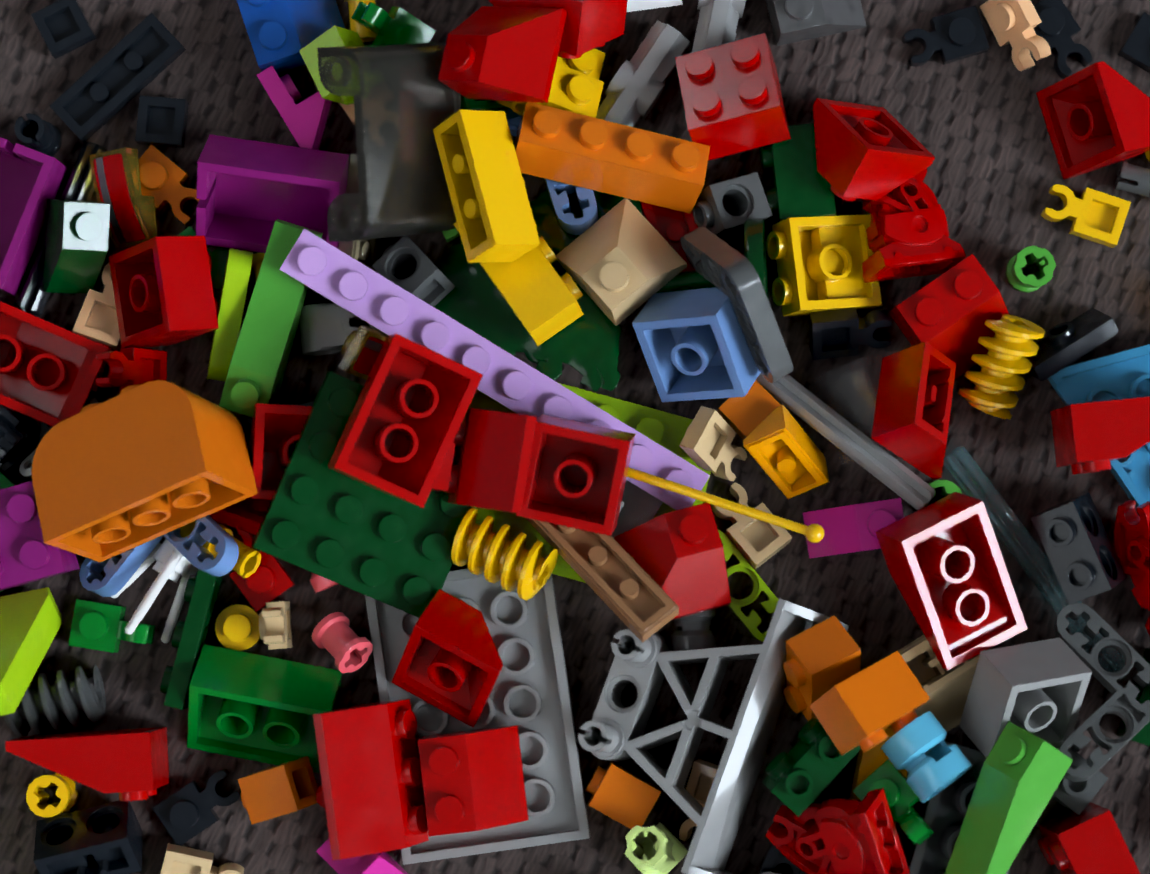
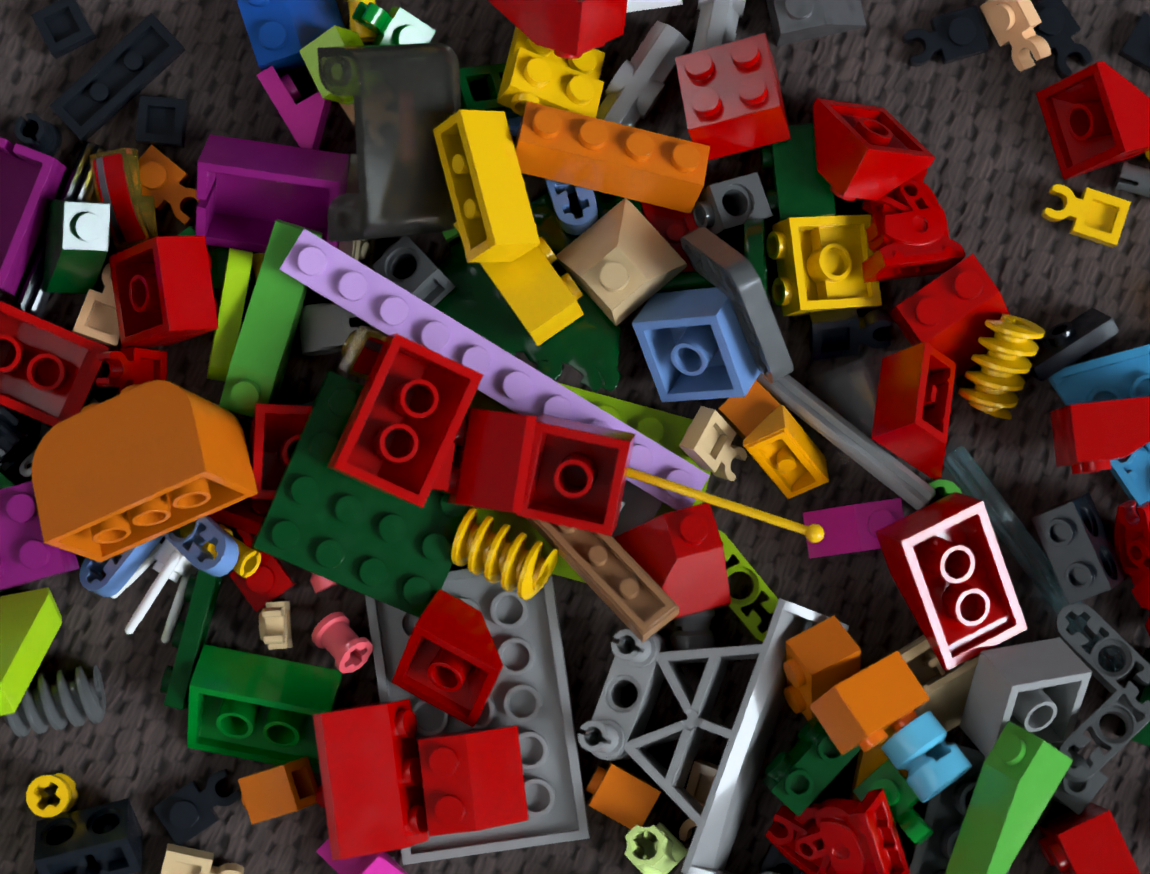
(103, 626): green plate -> none
(108, 761): red slope -> none
(238, 627): yellow plate -> none
(504, 53): red slope -> none
(752, 537): tan plate -> none
(1031, 282): bright green bush -> none

